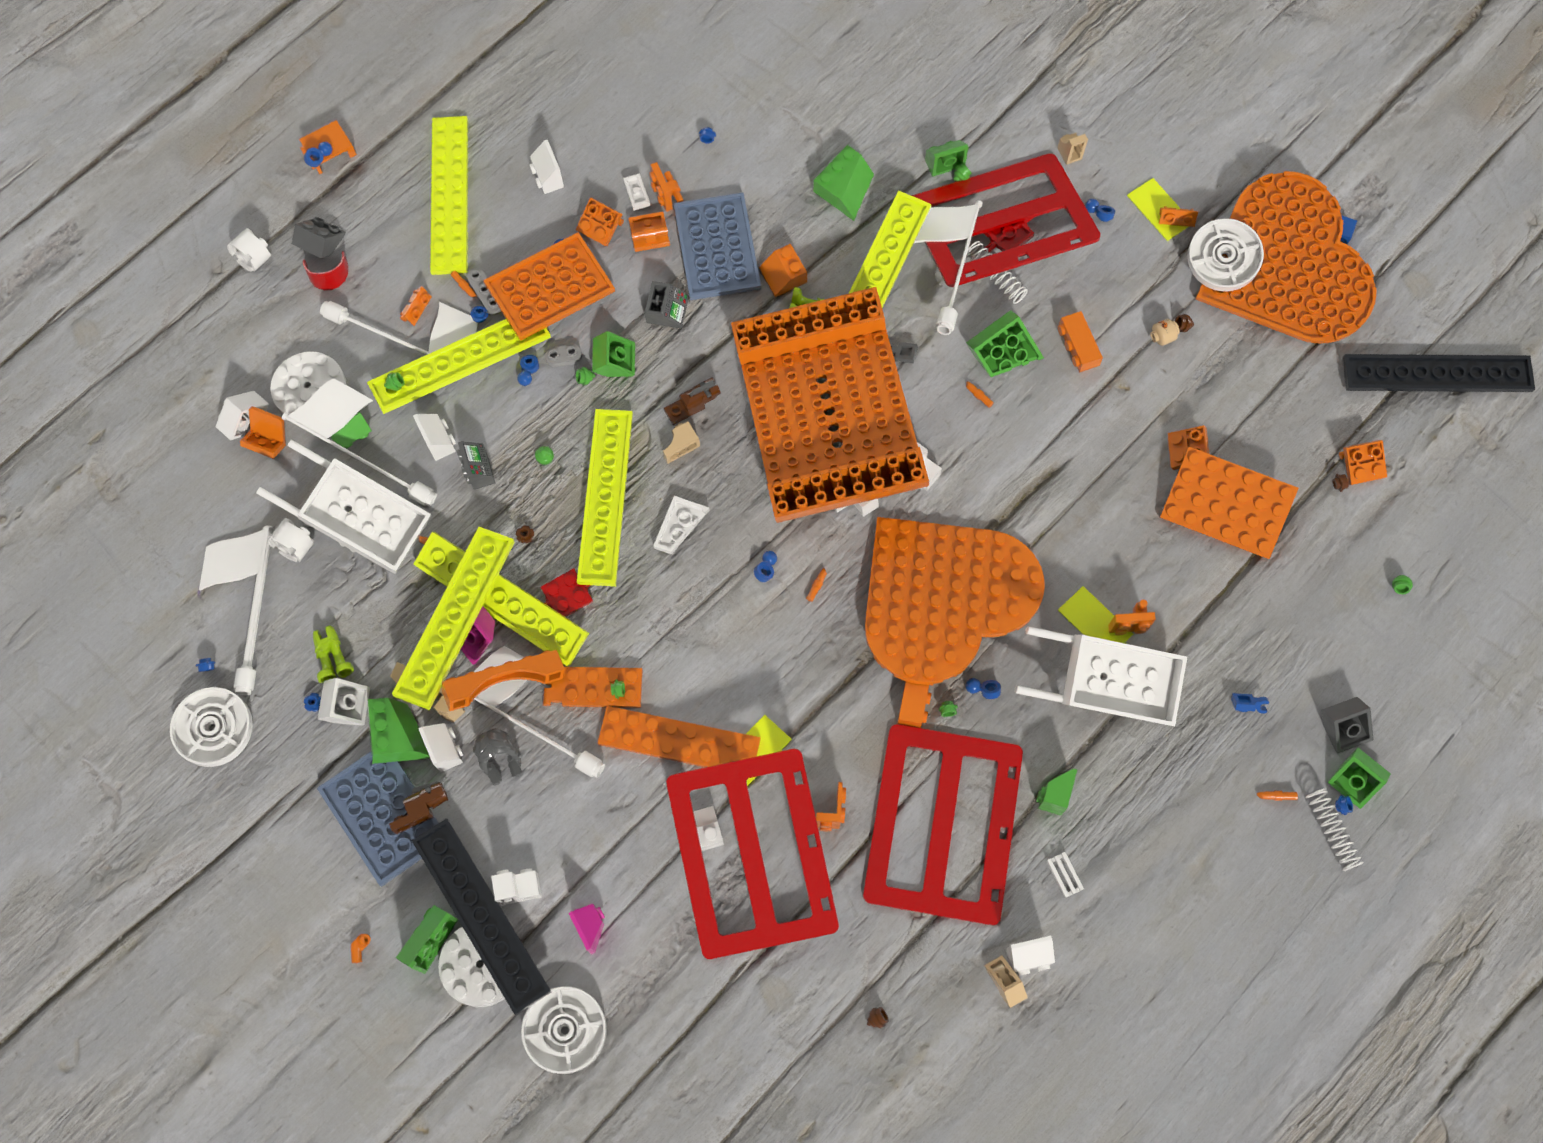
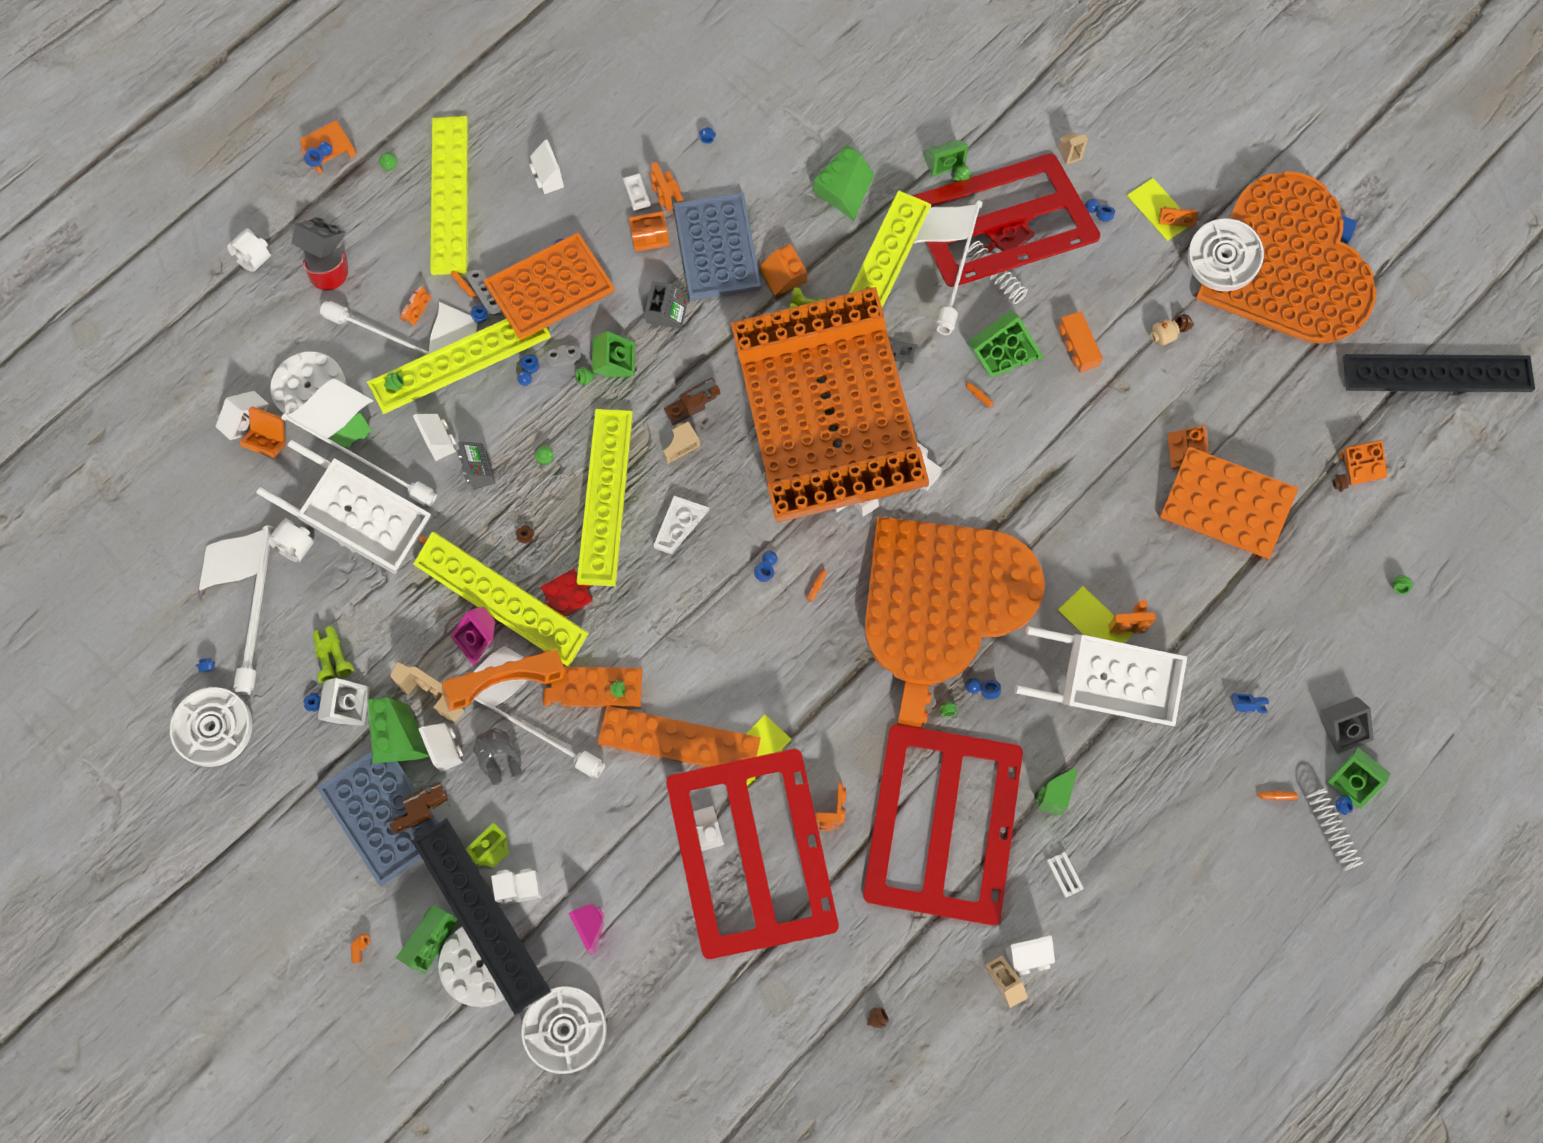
(388, 161): none -> bright green plate
(453, 618): neon yellow plate -> none
(489, 847): none -> lime slope
(599, 222): orange plate -> none

